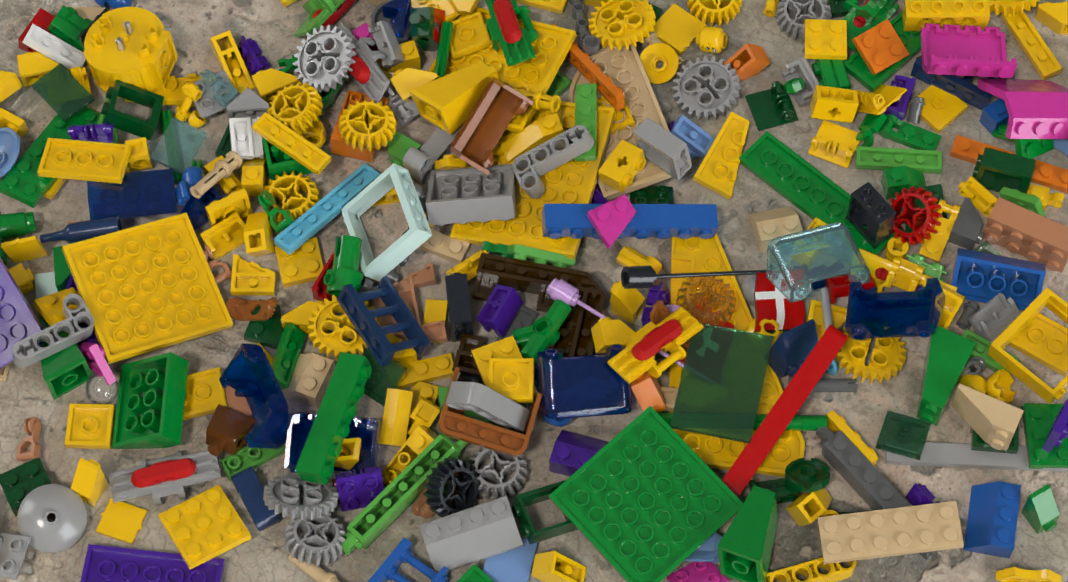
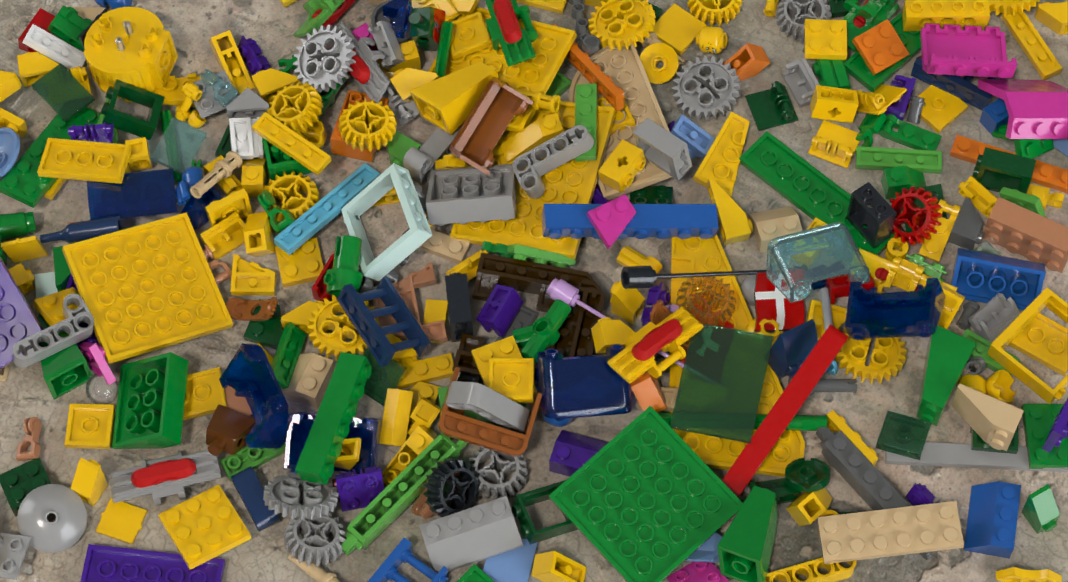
(731, 218): none -> yellow slope
(794, 86): green tile -> none

